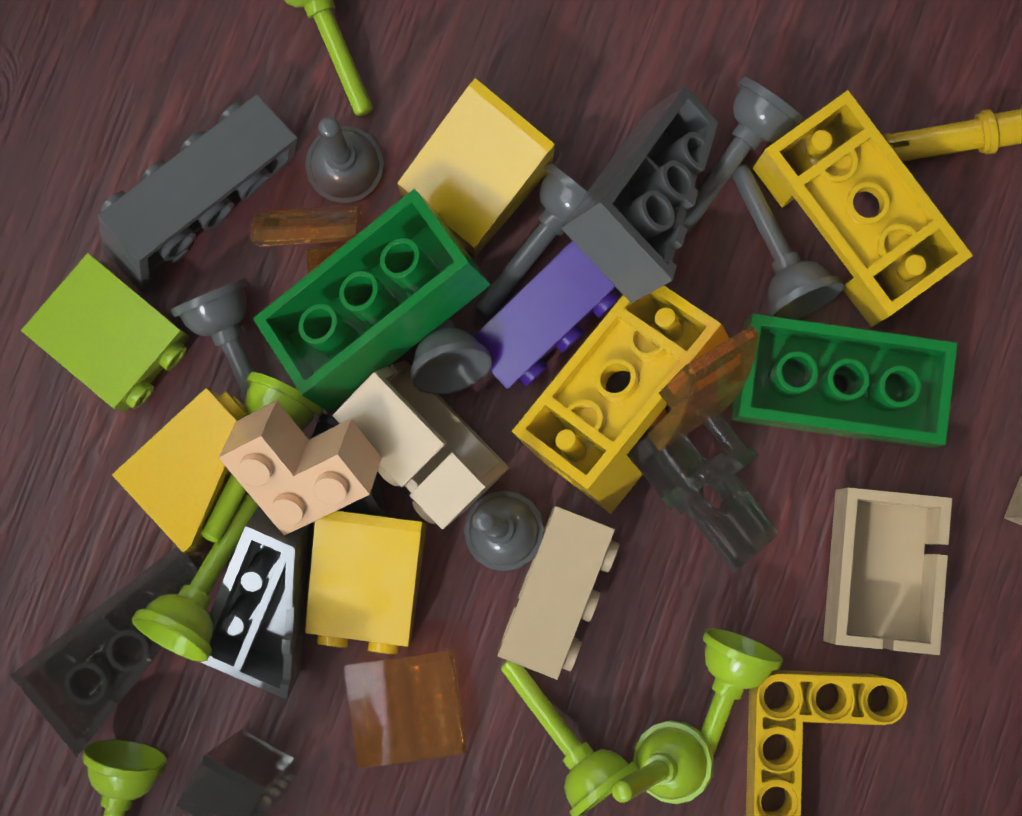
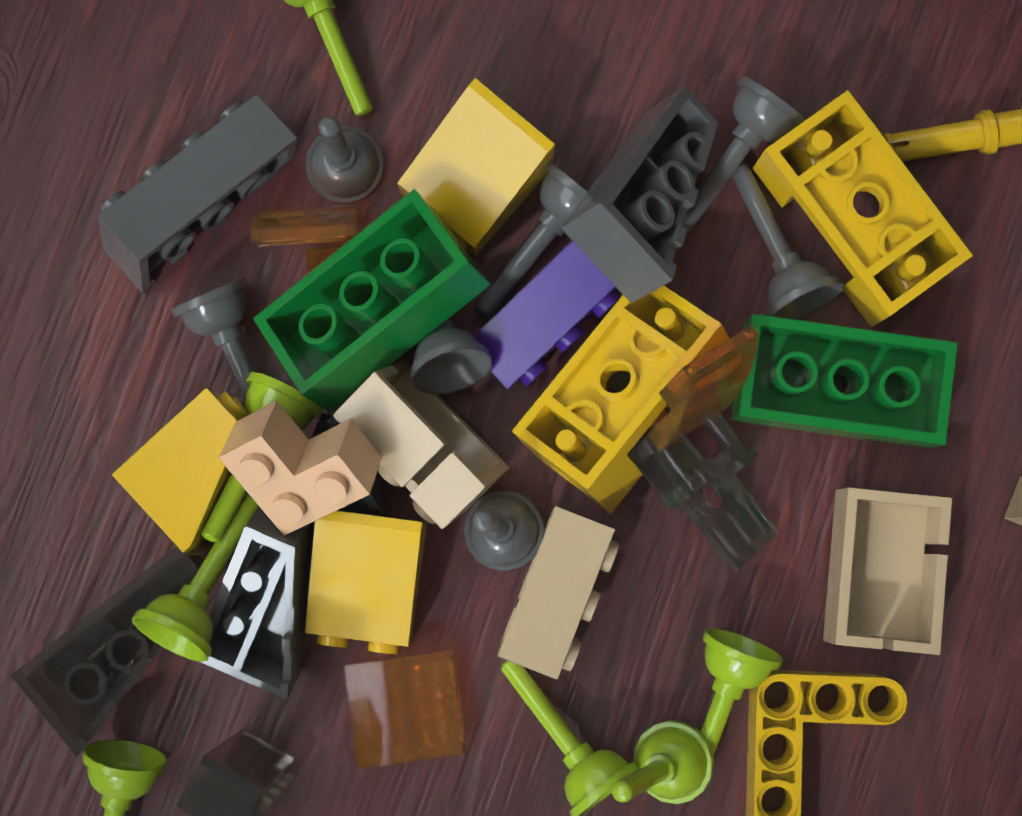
(106, 335): lime panel -> none

